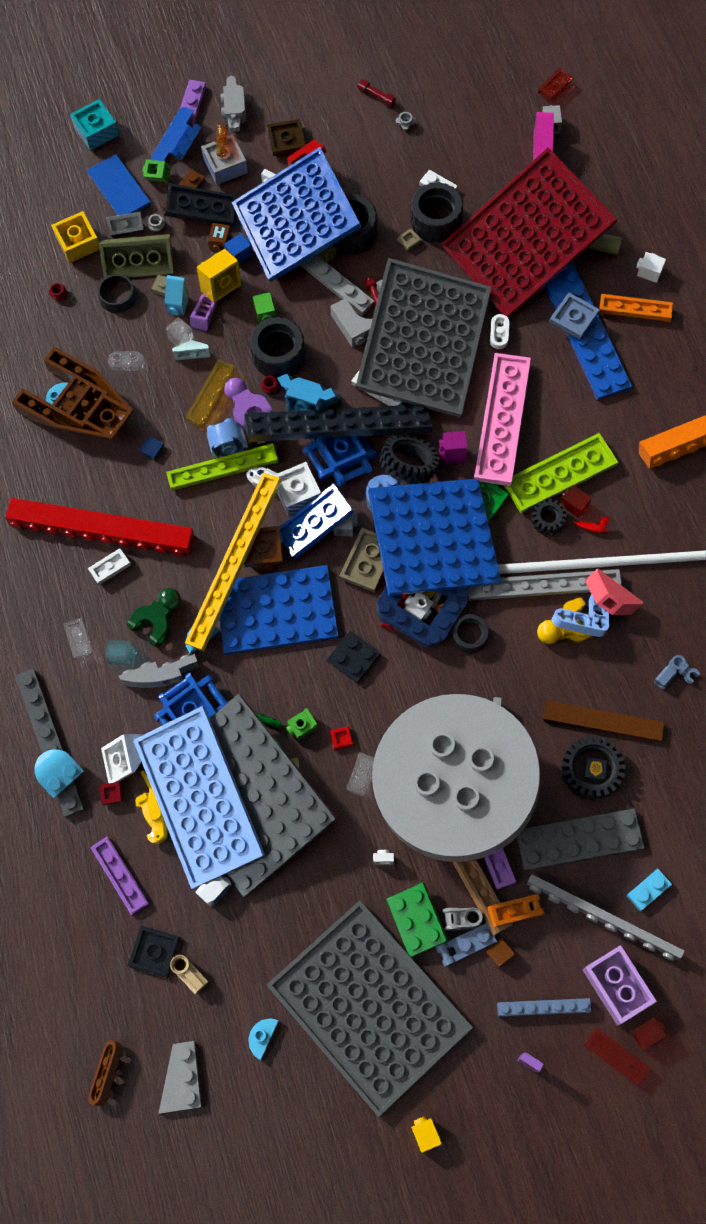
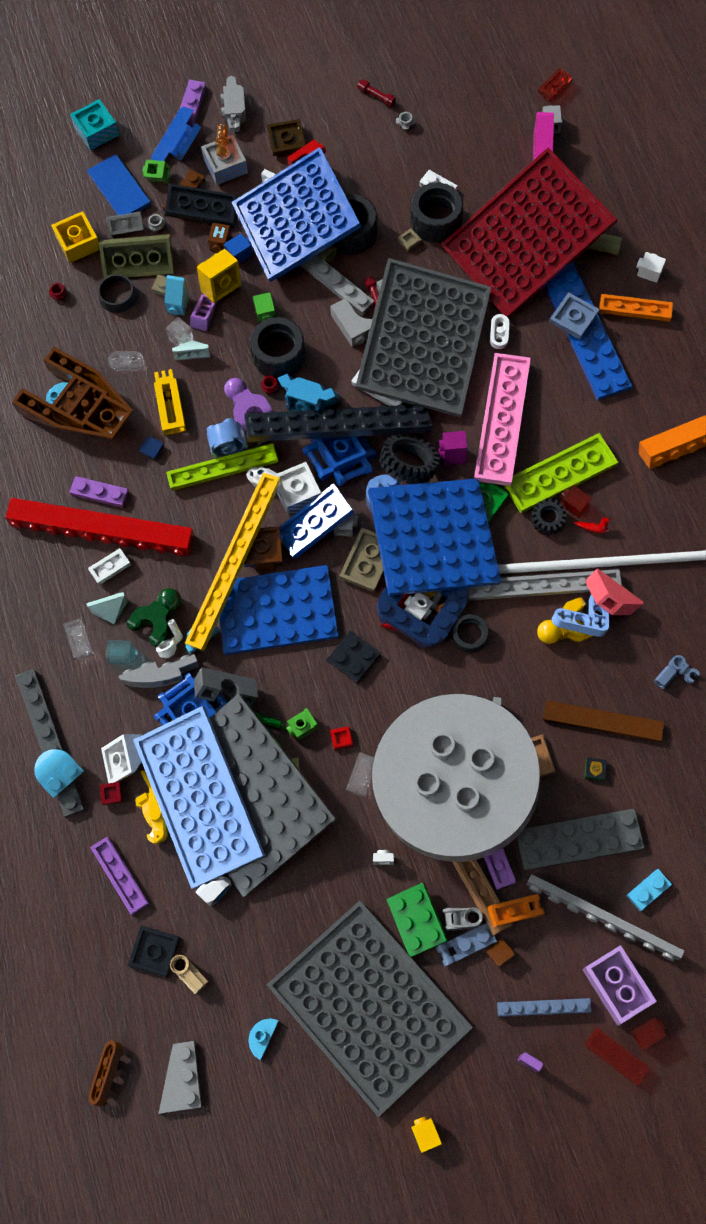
(99, 491): none -> medium lavender plate
(108, 607): none -> light aqua slope
(168, 647): none -> white plate
(169, 411): none -> yellow hinge
(210, 393): clear yellow plate -> none
(210, 682): none -> dark grey arch
(545, 762): none -> medium nougat tile
(607, 750): black tyre -> none

